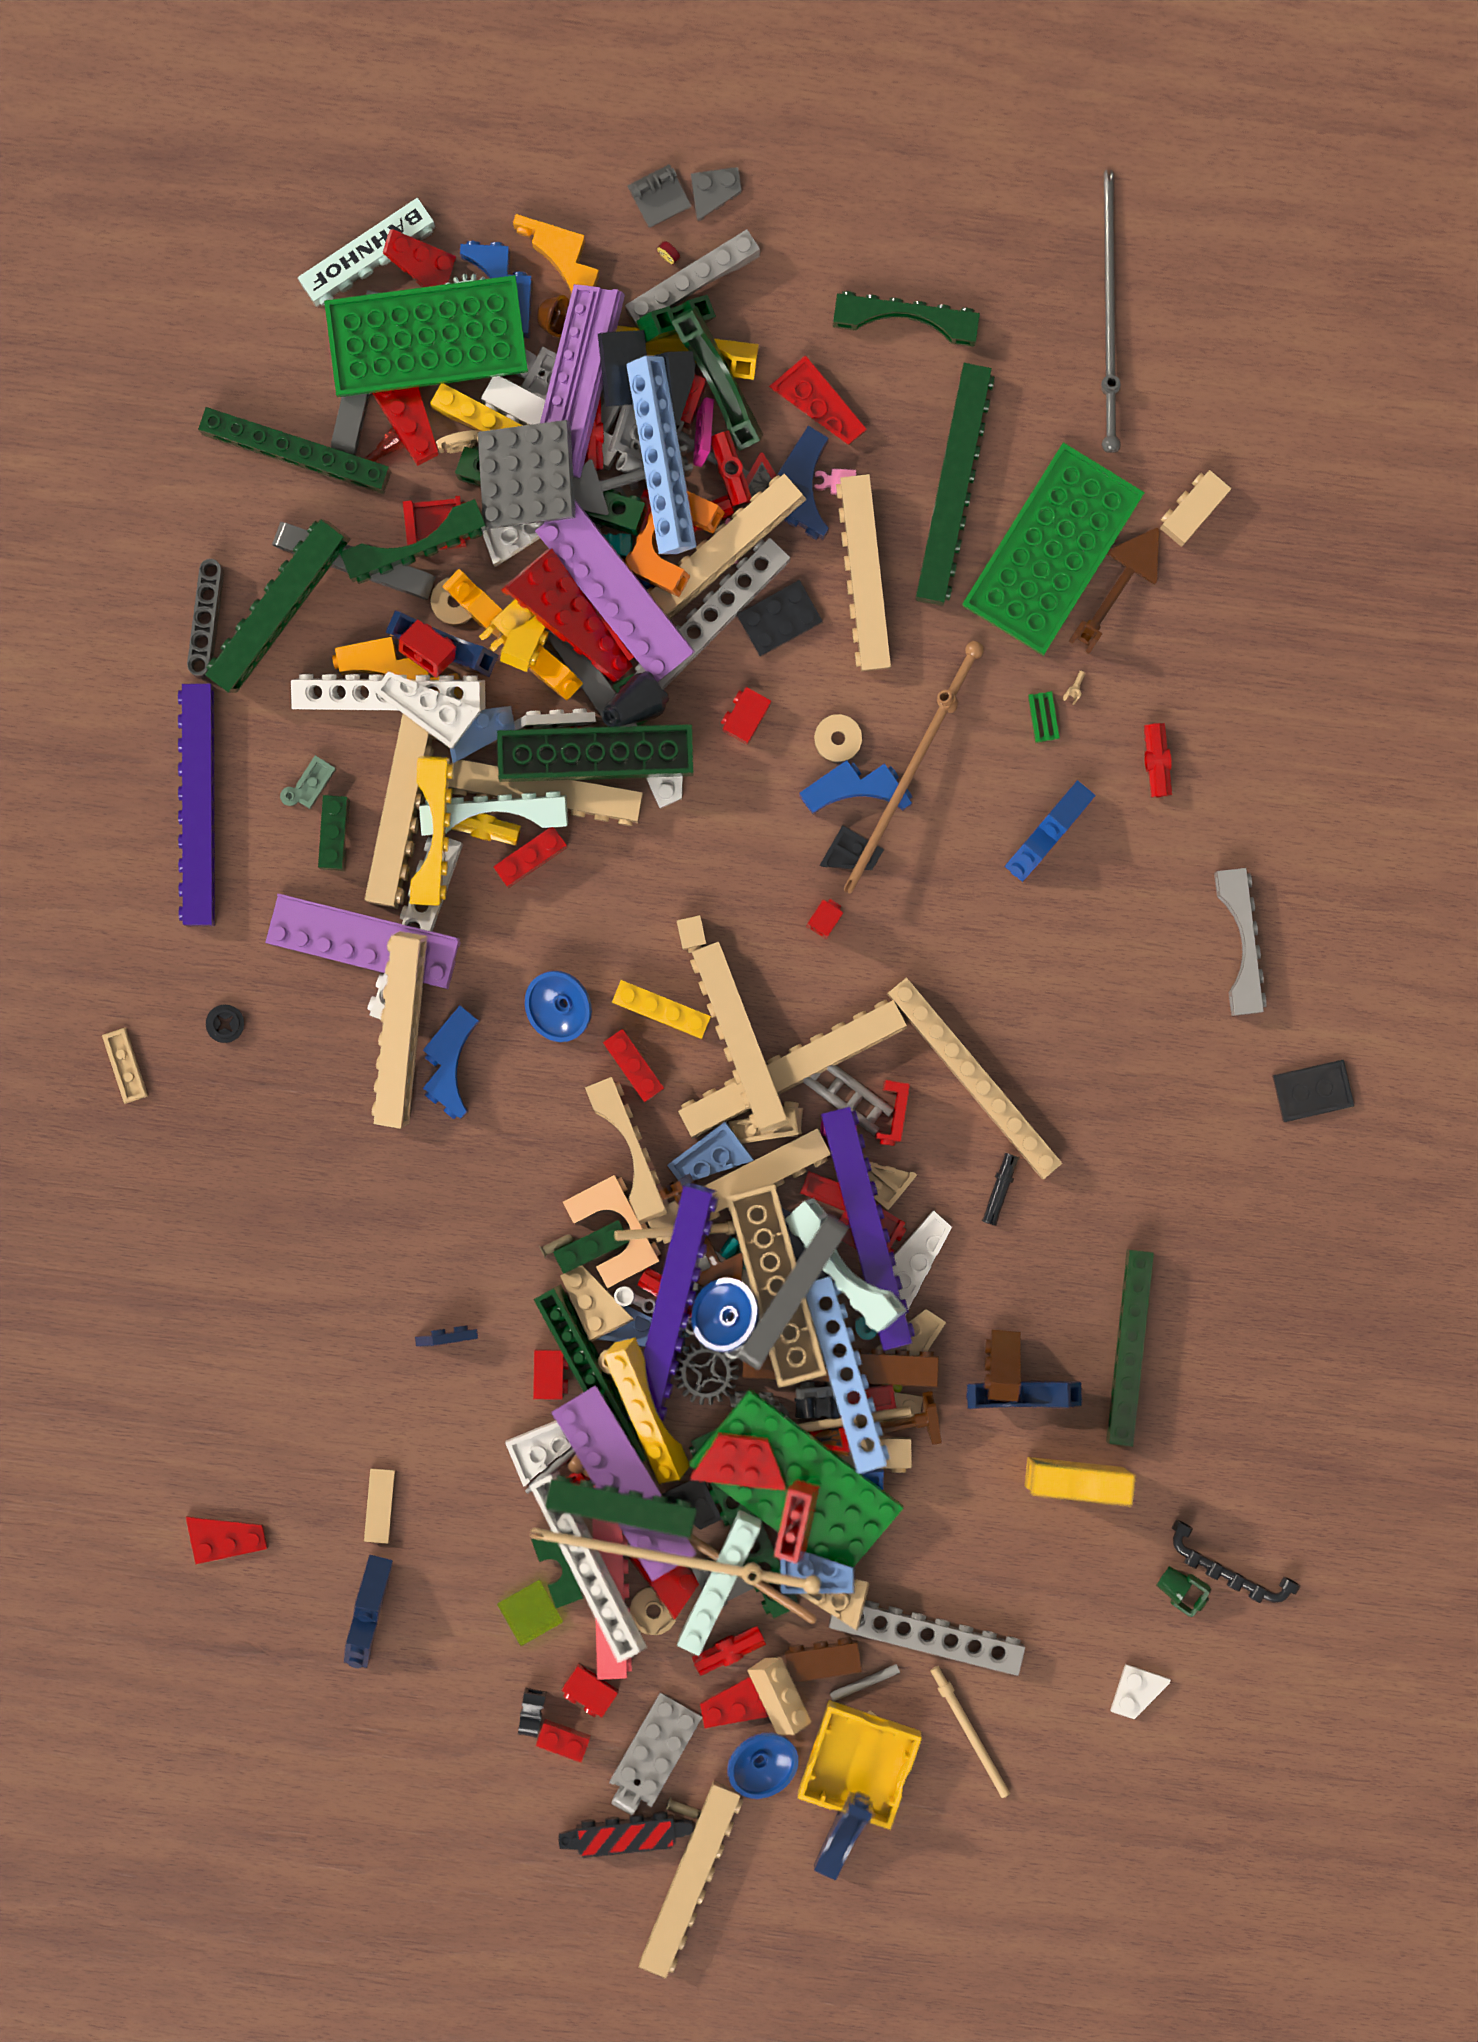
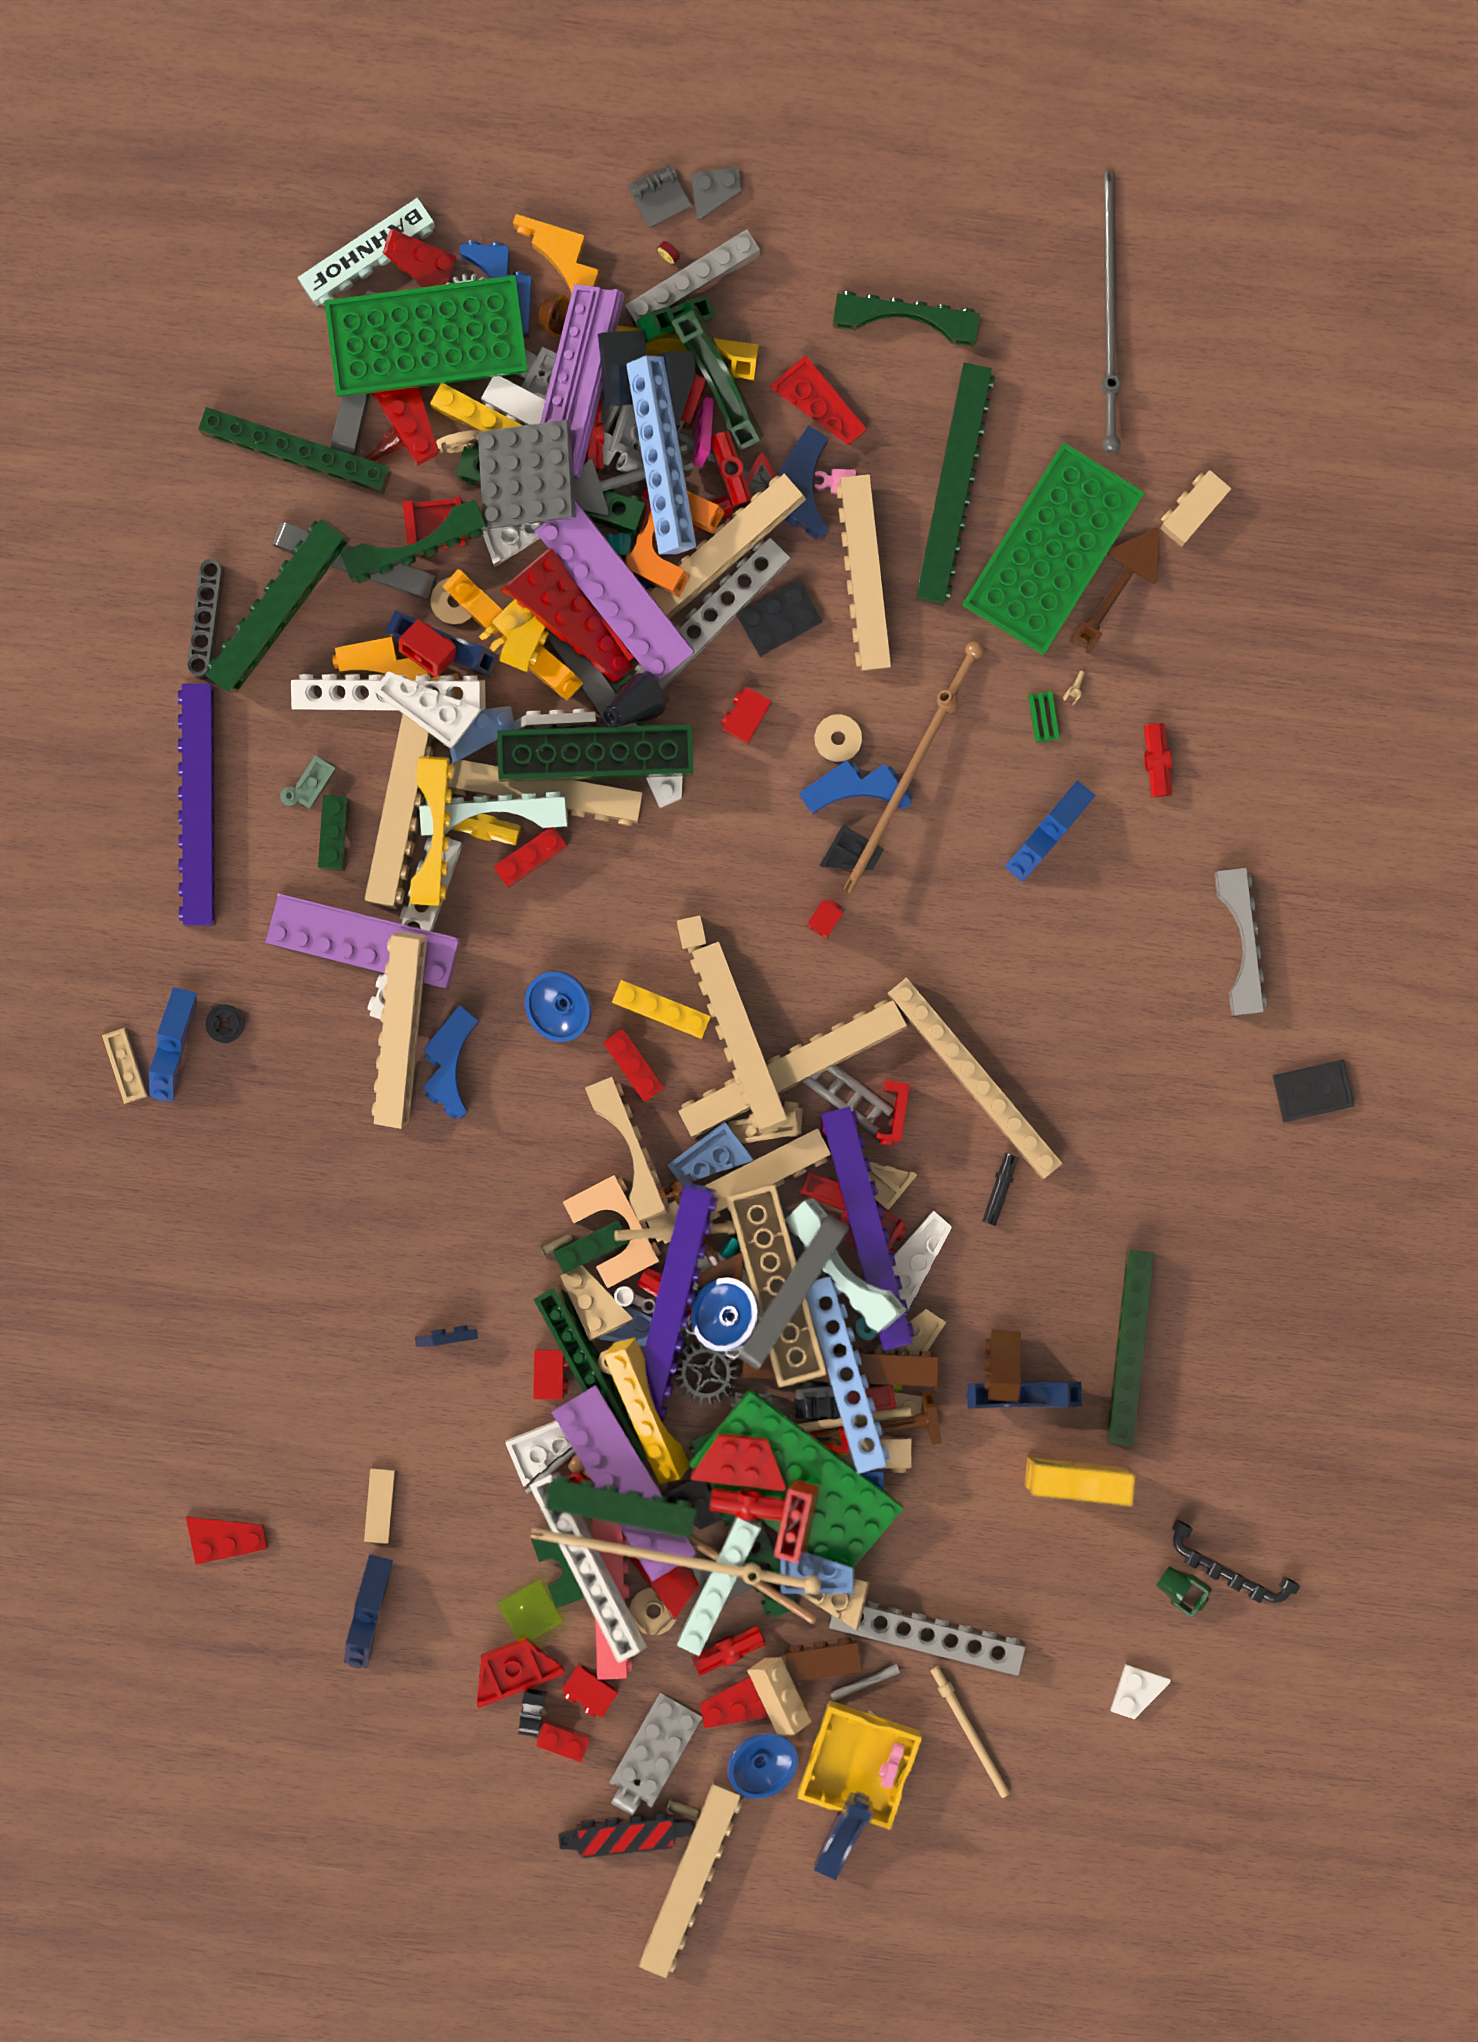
(171, 1044): none -> blue arch
(513, 1670): none -> red wing
(747, 1504): none -> red piece
(889, 1770): none -> bright pink plate

